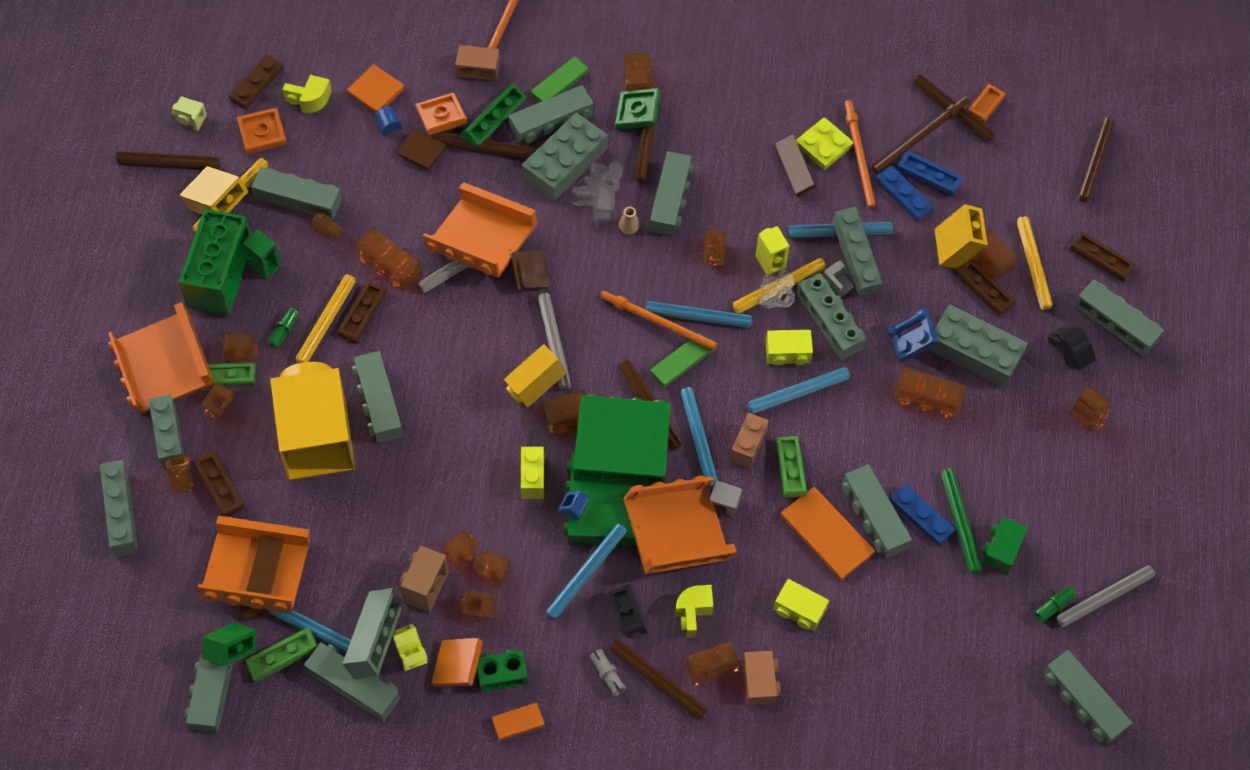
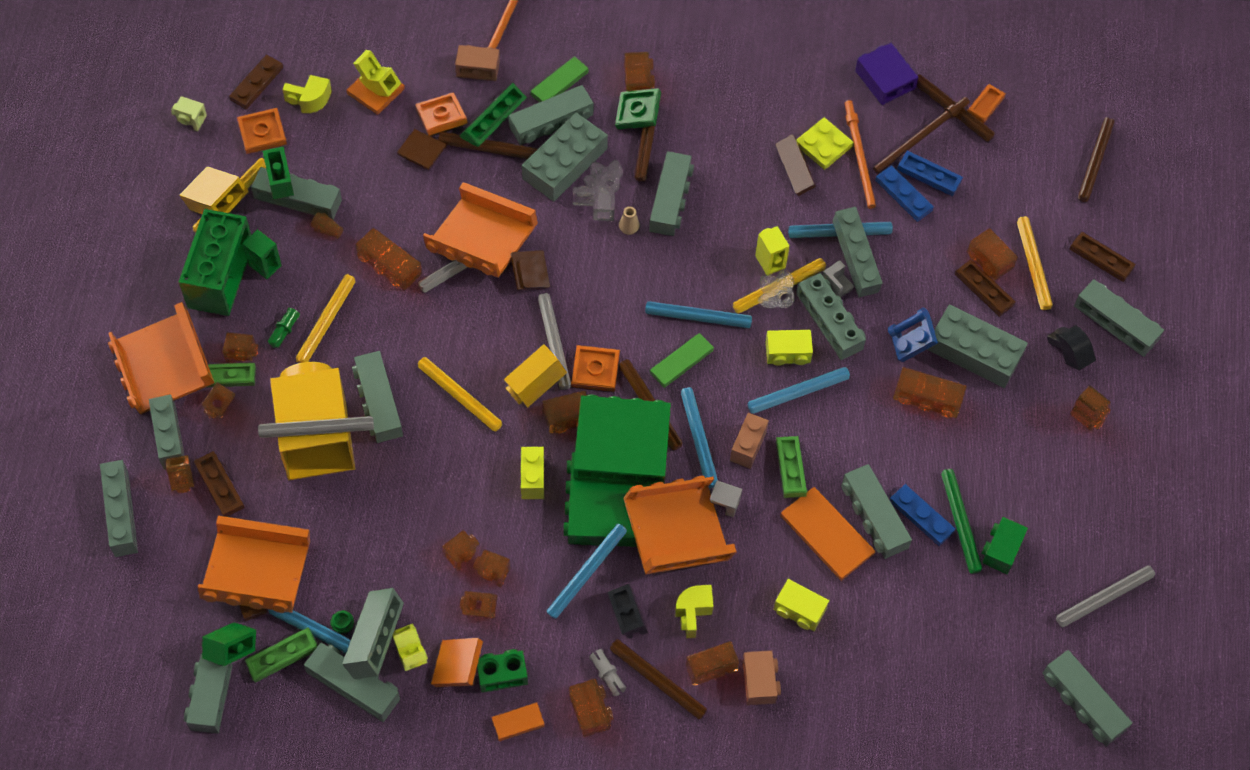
(162, 159): reddish brown axle -> none
(265, 565): reddish brown tile -> none
(278, 172): none -> green brick
(316, 427): none -> light grey axle
(342, 622): none -> green plate
(362, 312): reddish brown tile -> none
(374, 76): none -> neon yellow brick
(387, 120): blue brick -> none
(424, 578): medium nougat brick -> none
(460, 394): none -> yellow axle
(573, 504): blue brick -> none
(590, 707): none -> clear orange brick
(595, 368): none -> orange tile
(622, 303): orange bar -> none
(714, 247): clear orange brick -> none
(886, 73): none -> dark purple brick
(961, 236): yellow brick -> none
(1054, 604): green axle -> none

